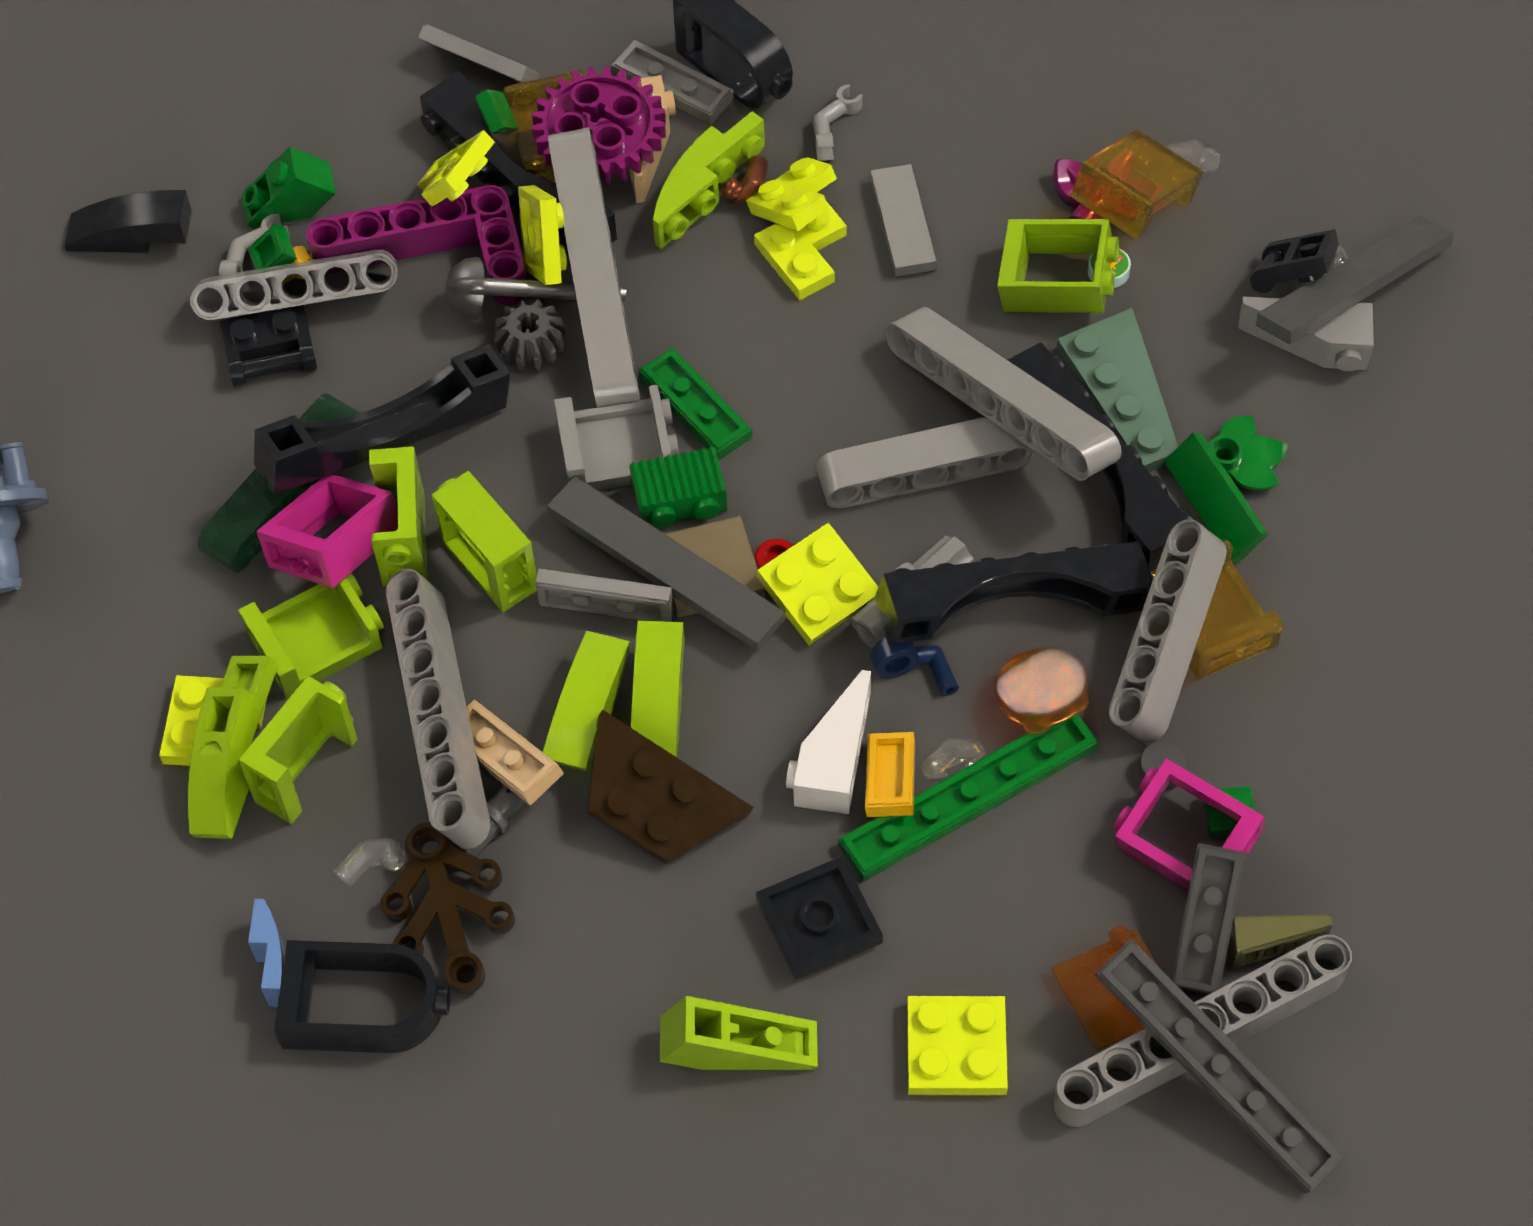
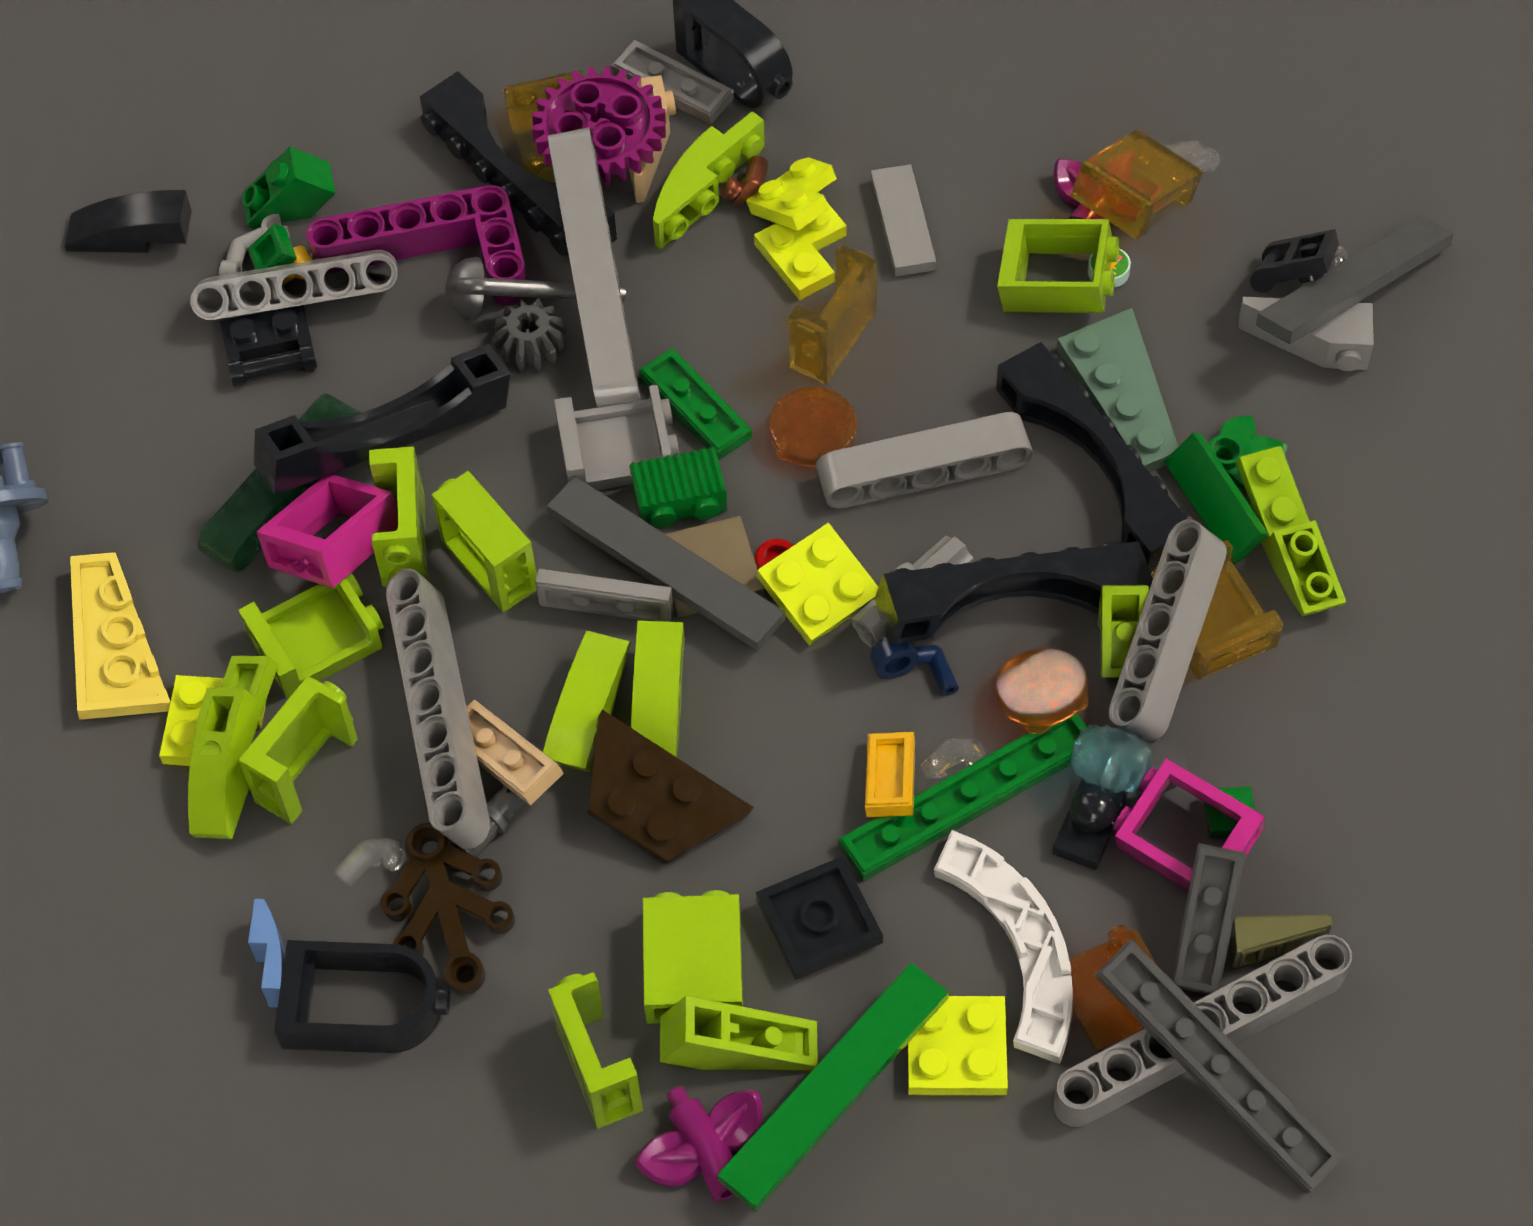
(110, 646): none -> light yellow wing
(449, 172): neon yellow plate -> none
(477, 54): light grey tile -> none
(496, 112): green tile -> none
(540, 236): neon yellow plate -> none
(608, 1091): none -> lime panel
(691, 950): none -> lime brick
(701, 1140): none -> magenta plant
(811, 424): none -> clear orange tile
(824, 340): none -> clear yellow panel
(828, 114): light grey arm -> none
(831, 753): white slope -> none
(832, 1087): none -> green tile
(1003, 393): light grey beam -> none
(1033, 933): none -> white tile
(1089, 824): none -> black tile
(1111, 758): none -> clear light blue gear
(1117, 620): none -> lime slope
(1293, 541): none -> lime slope

